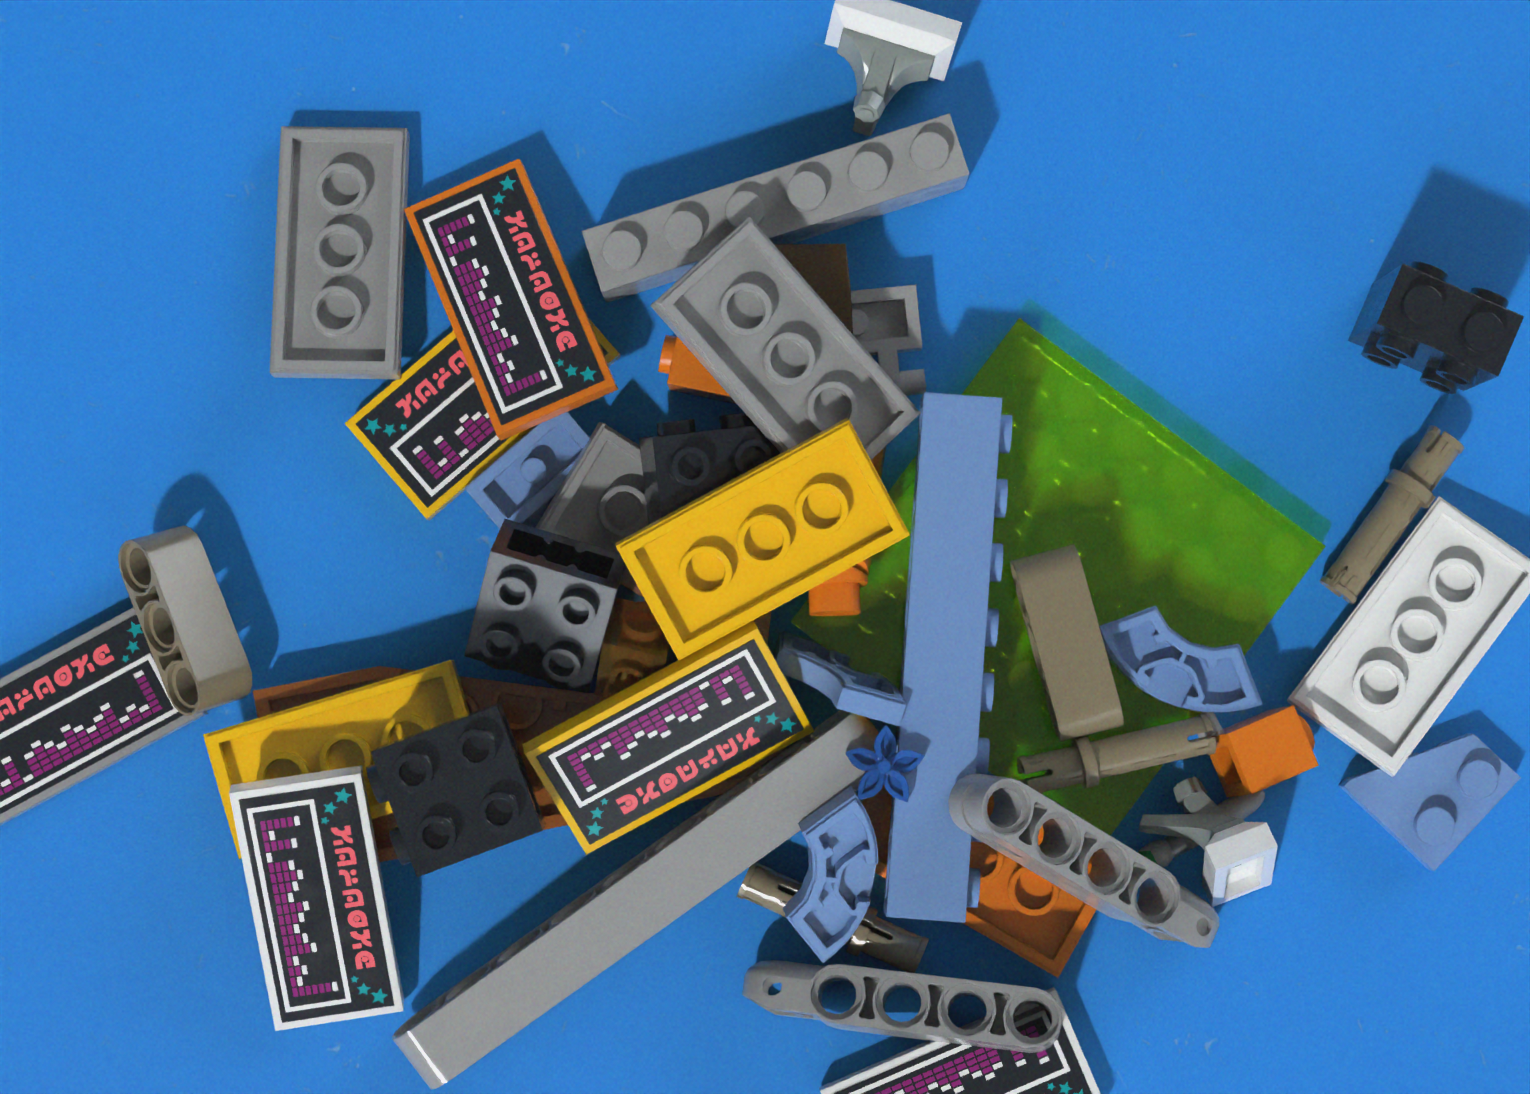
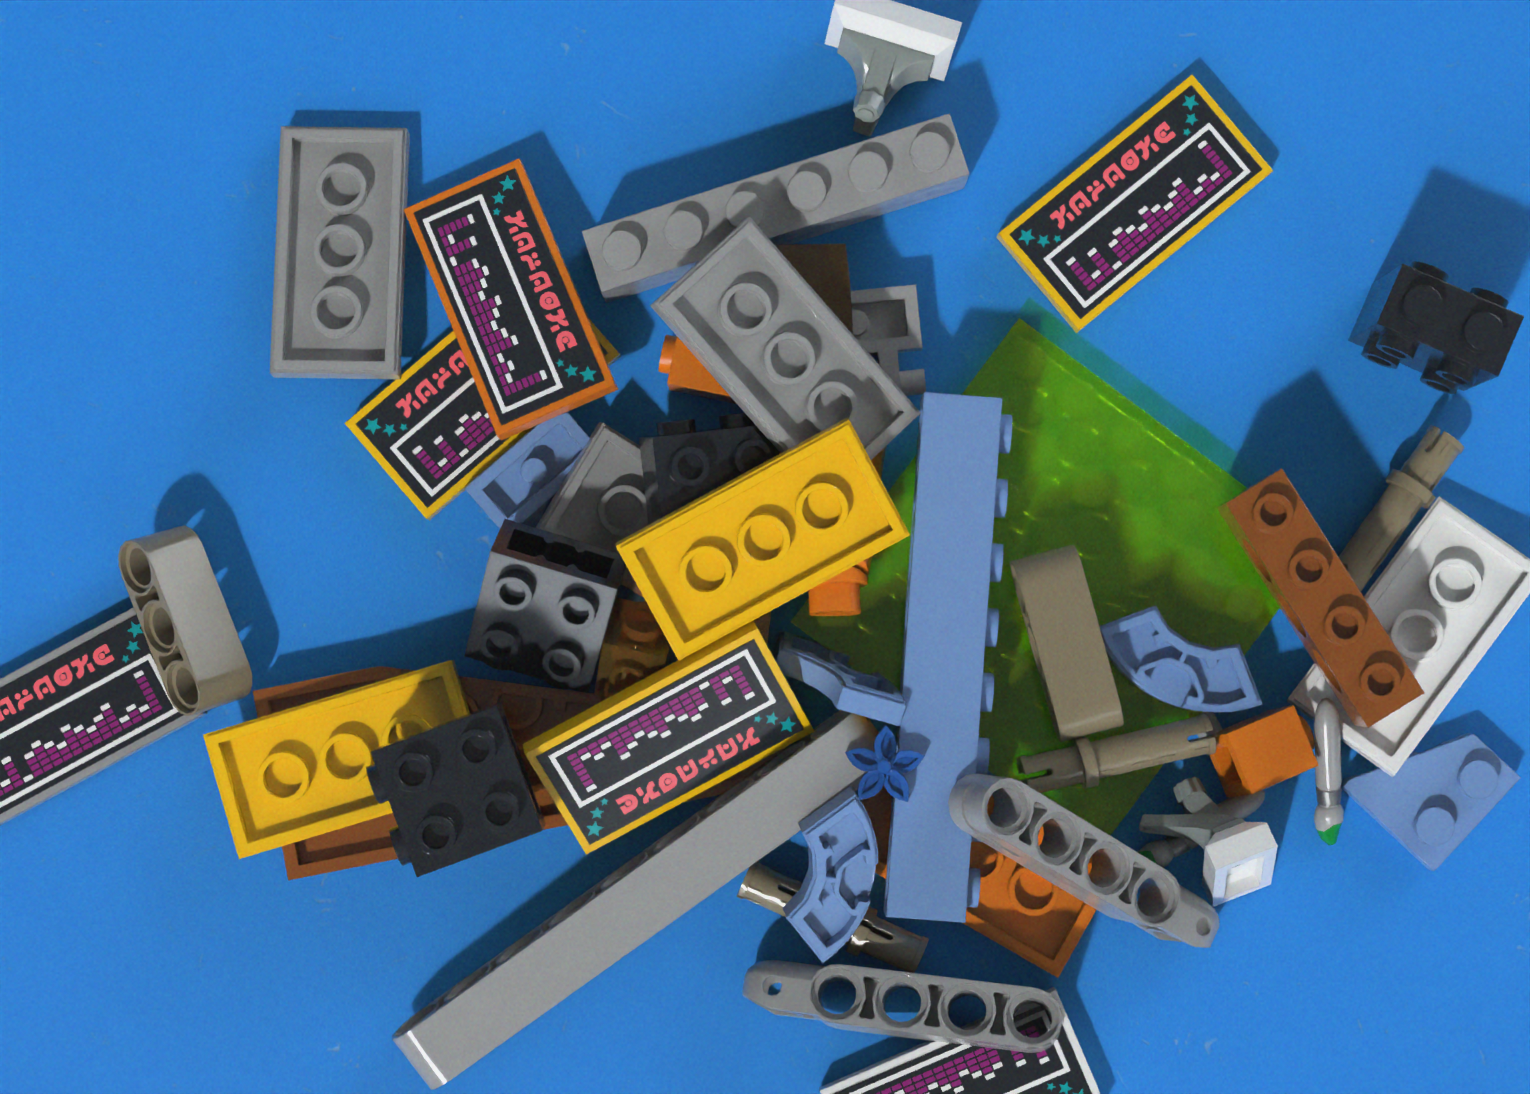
(317, 897): tile -> none
(1134, 203): none -> tile
(1320, 600): none -> dark orange brick
(1328, 775): none -> light grey piece

